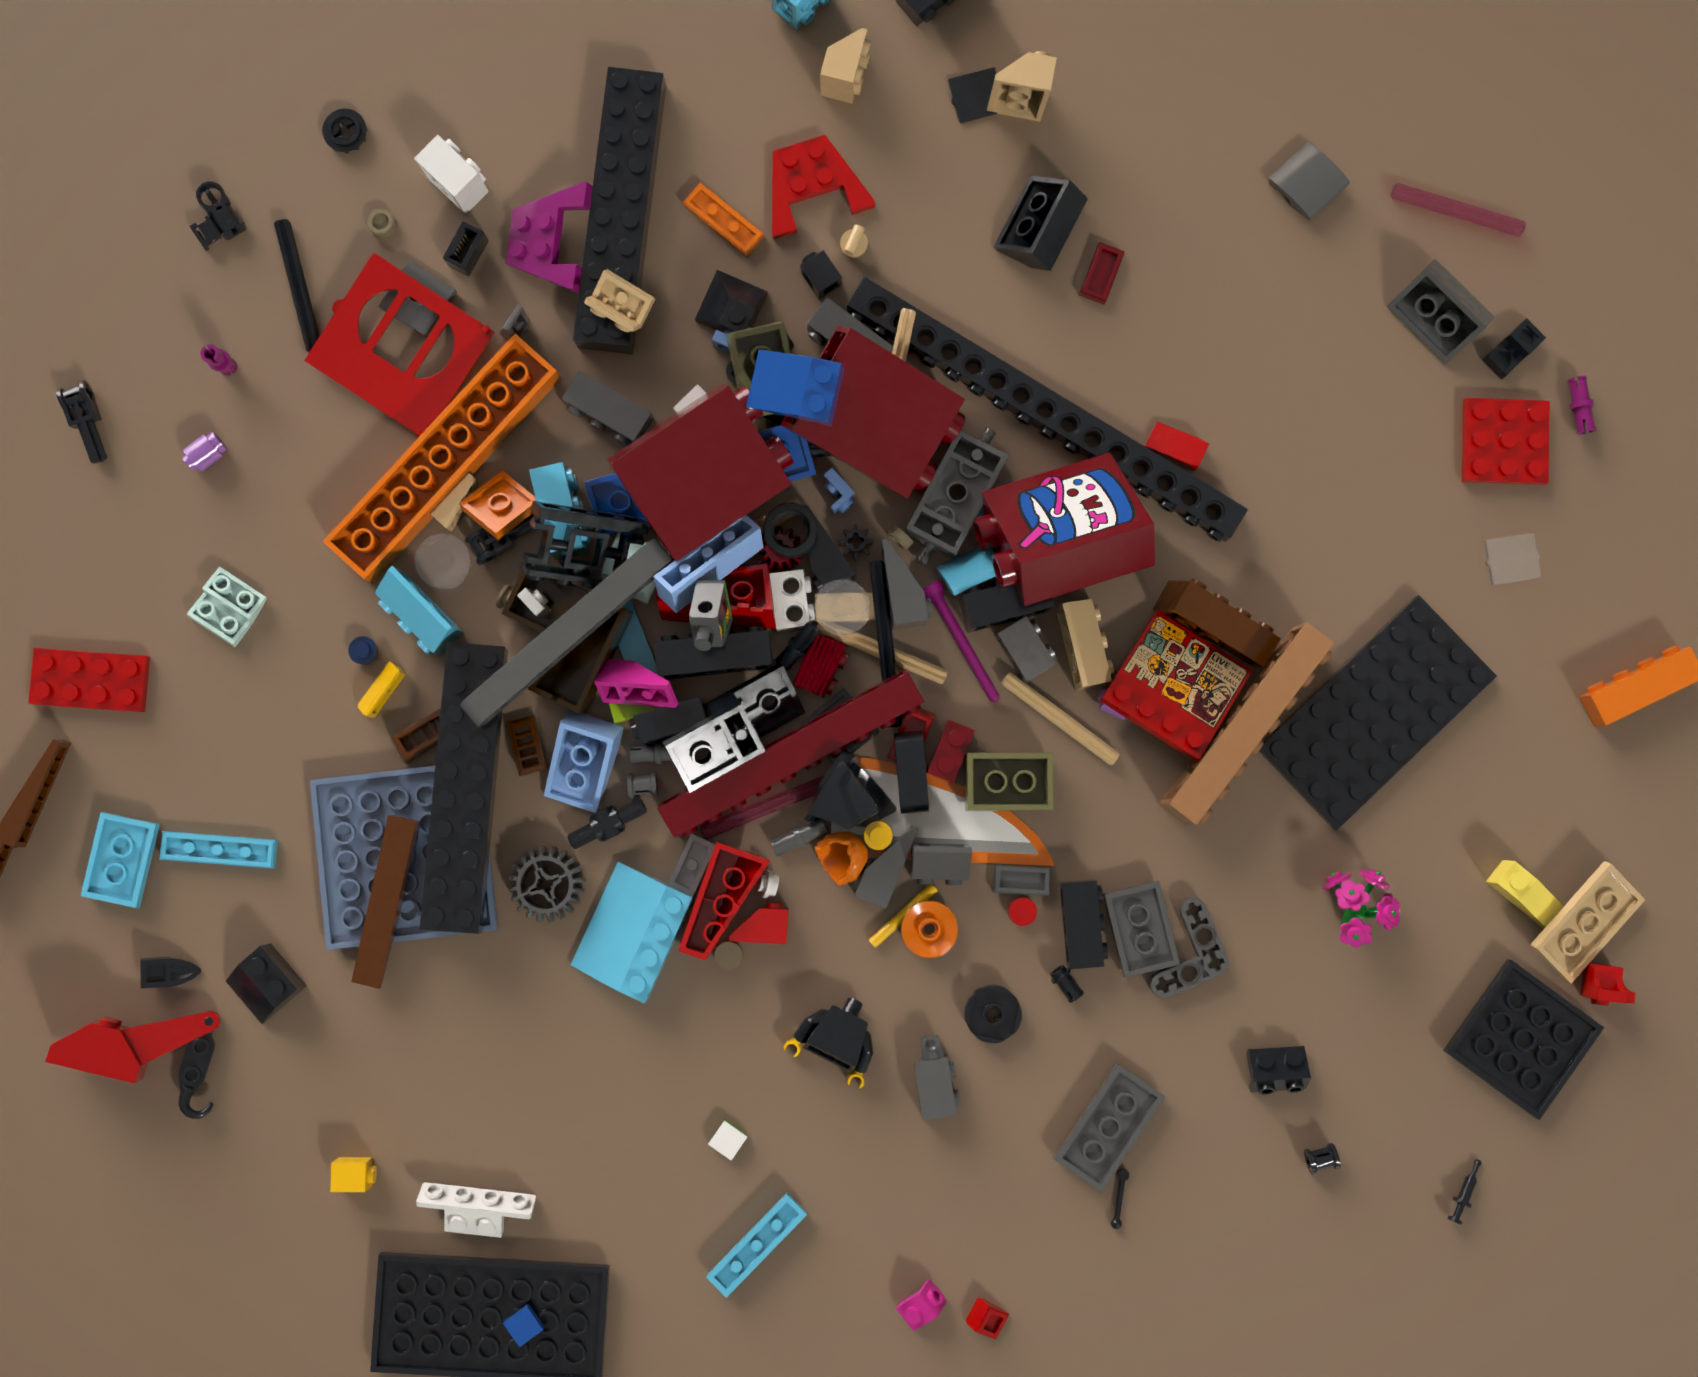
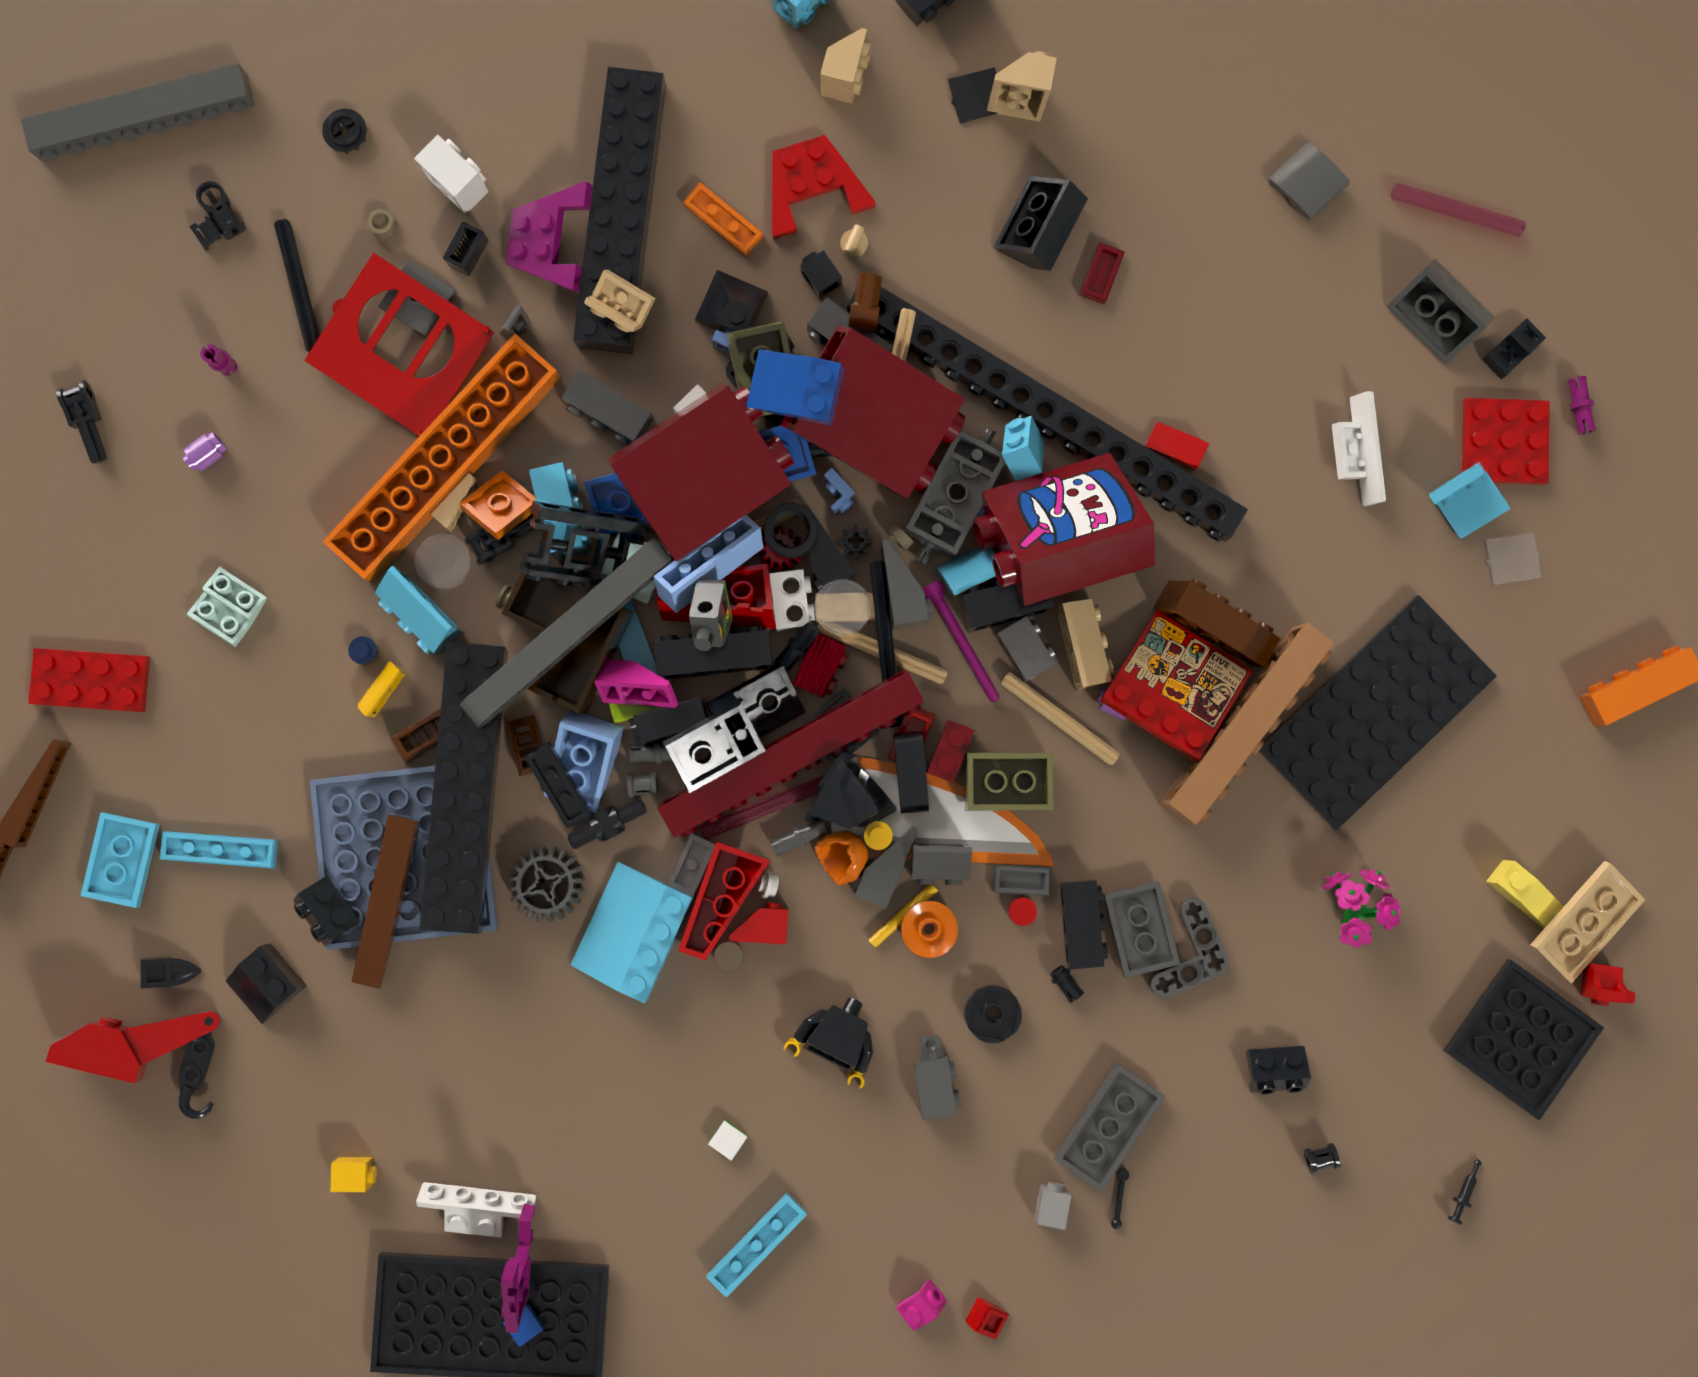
(138, 112): none -> dark grey brick
(324, 911): none -> black bracket
(516, 1274): none -> magenta wing
(535, 601): white plate -> none
(558, 784): none -> black tile
(865, 309): none -> reddish brown piece
(1023, 448): none -> medium azure brick
(1052, 1205): none -> light grey brick
(1359, 449): none -> white bracket
(1469, 500): none -> medium azure bracket

